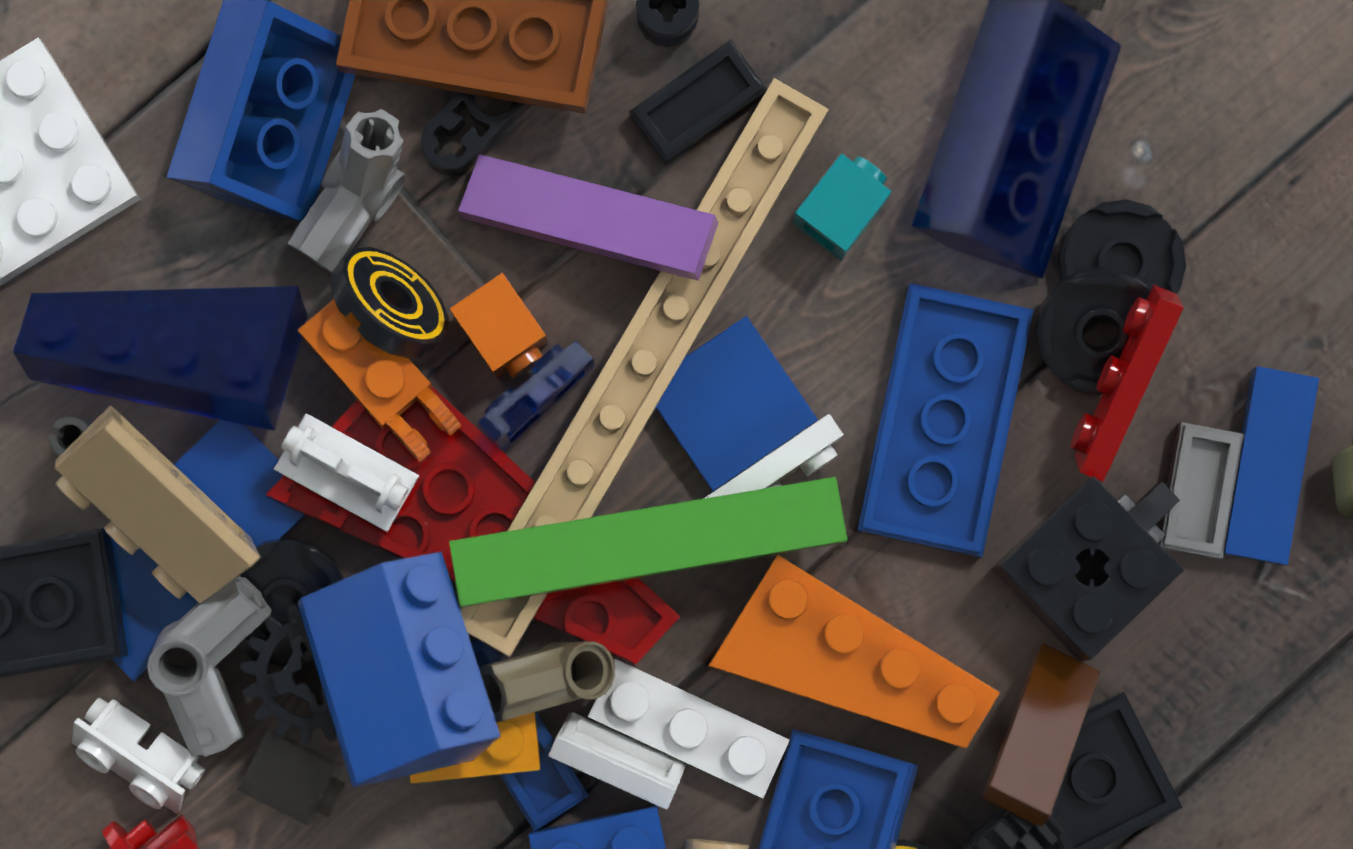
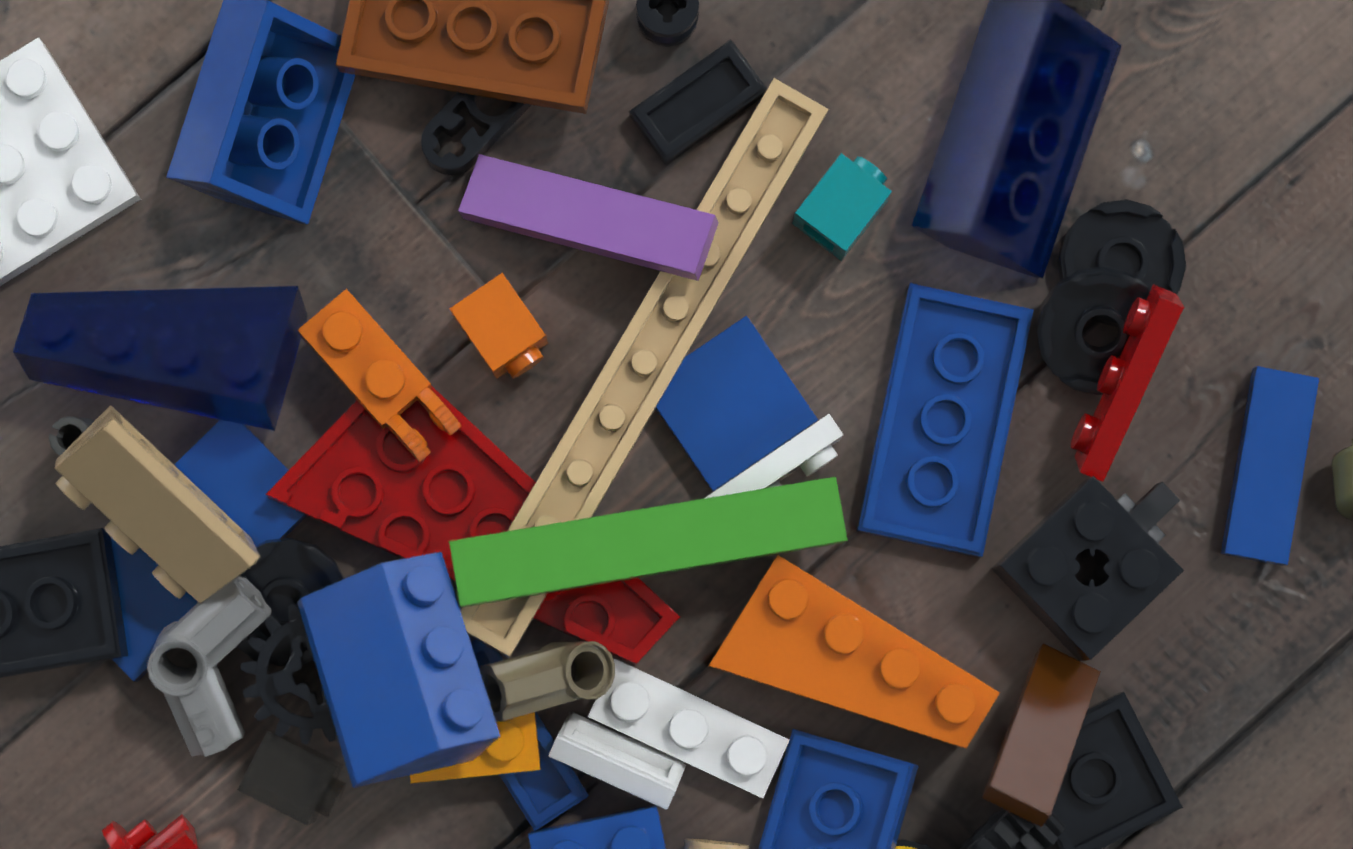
(114, 746): white hinge -> none
(345, 472): white hinge -> none
(356, 190): light grey piece -> none
(391, 301): black tile -> none
(520, 408): clear blue wing -> none
(1204, 481): light grey tile -> none

